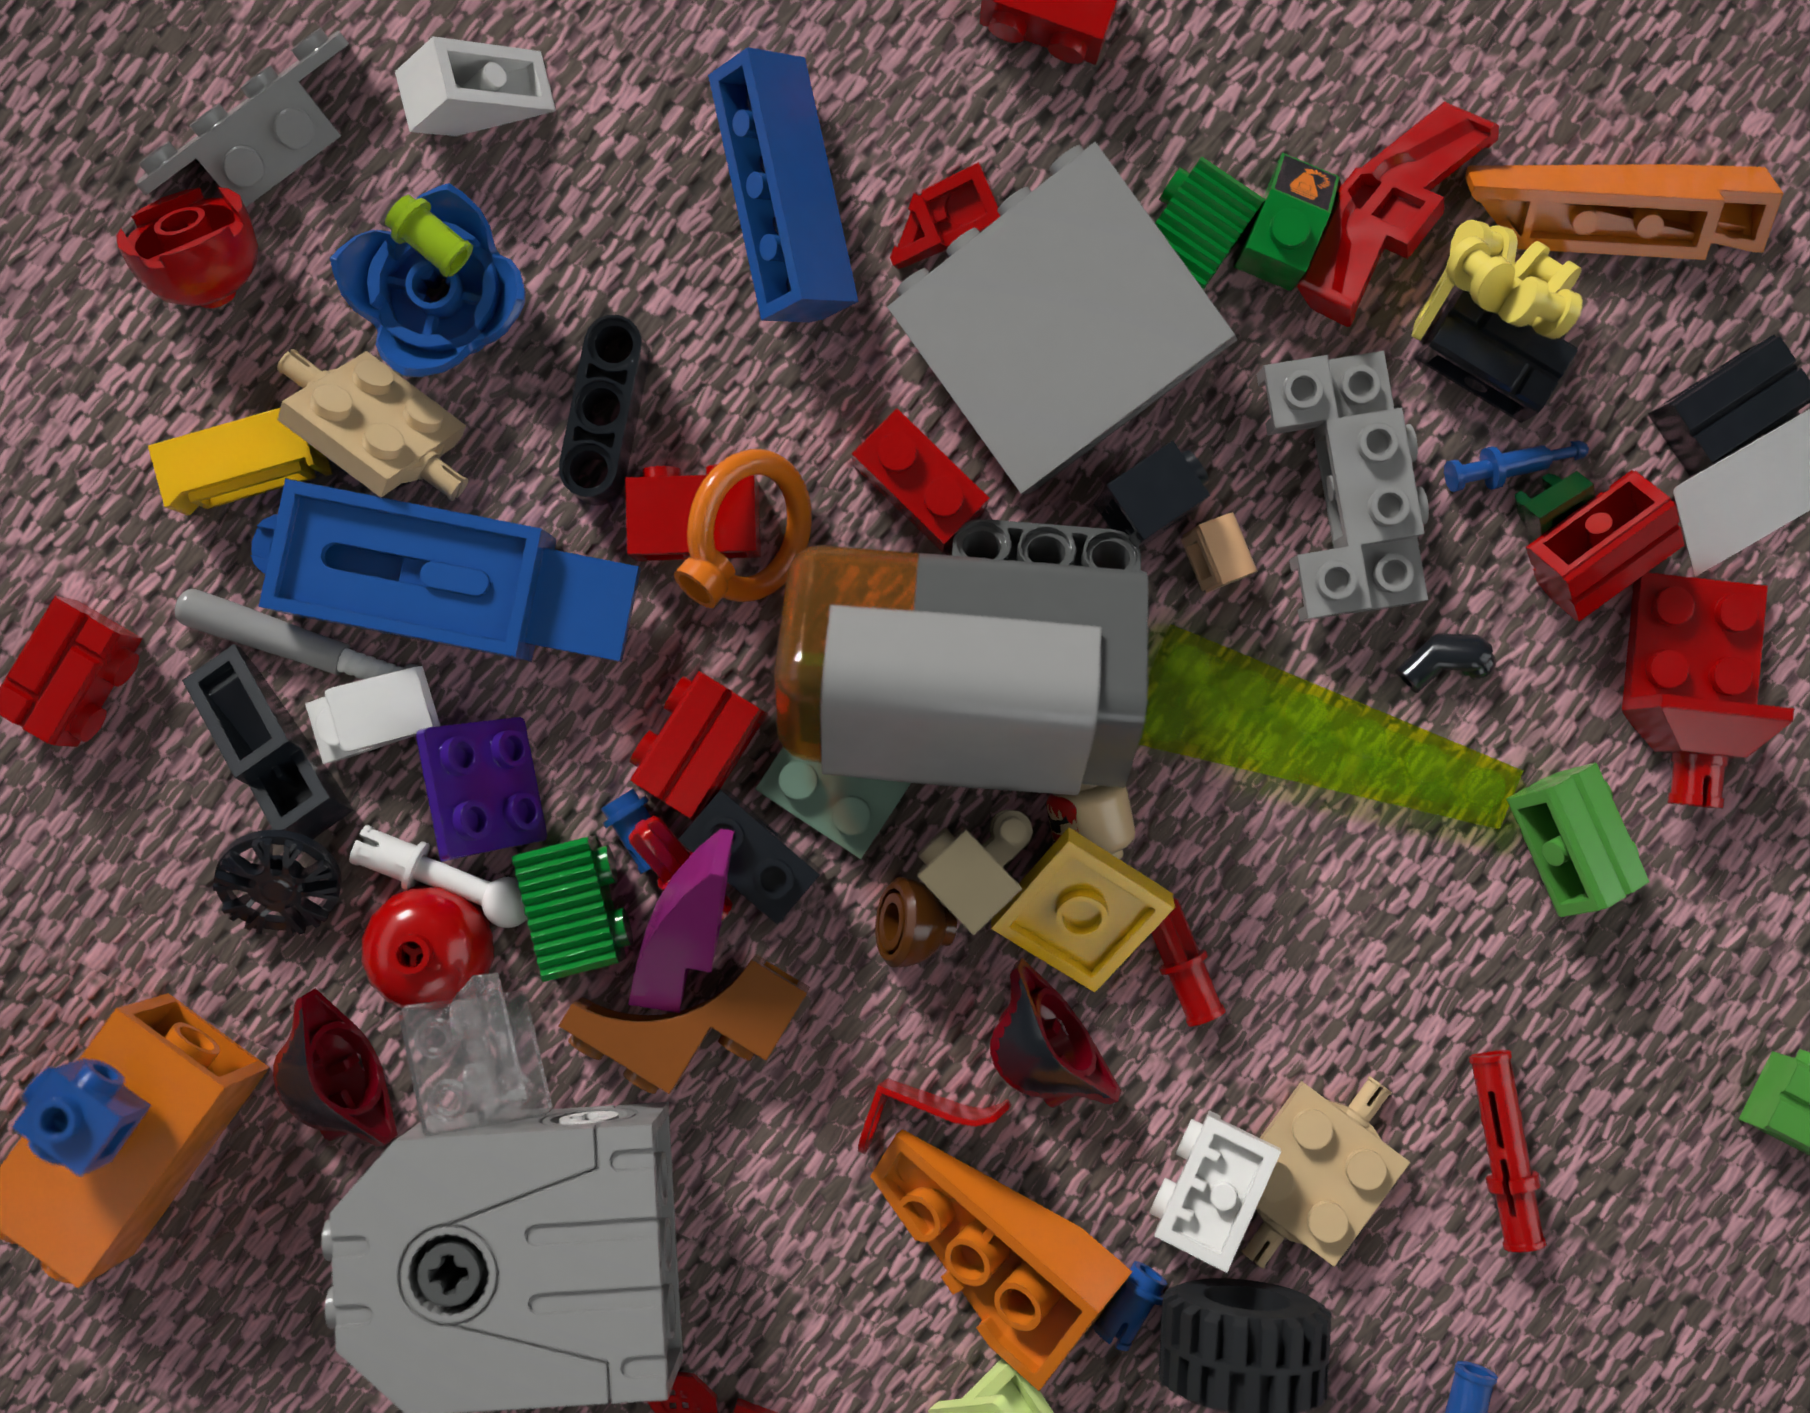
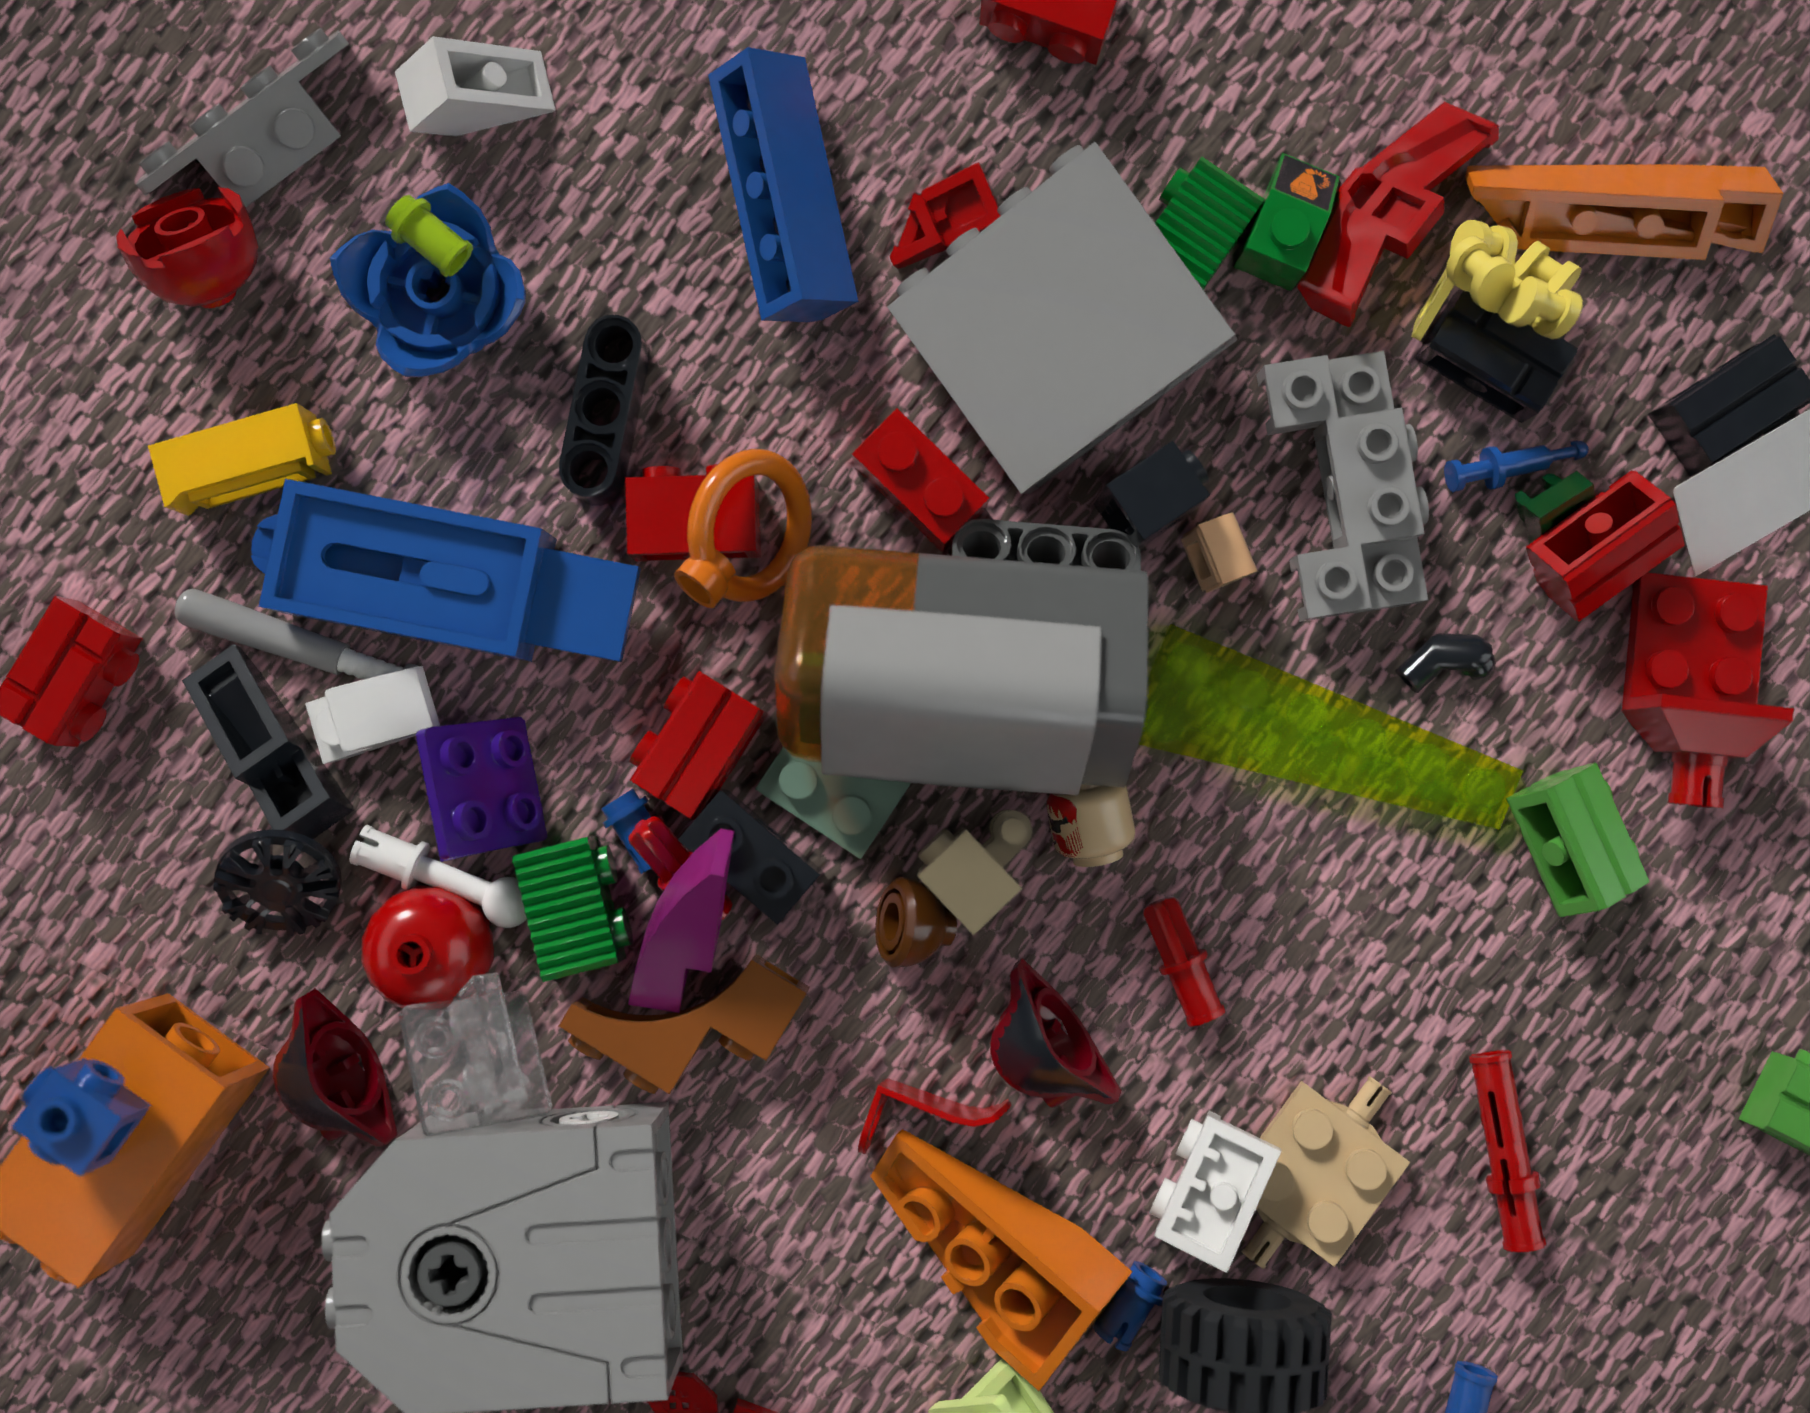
(372, 423): tan plate -> none
(1083, 910): yellow plate -> none

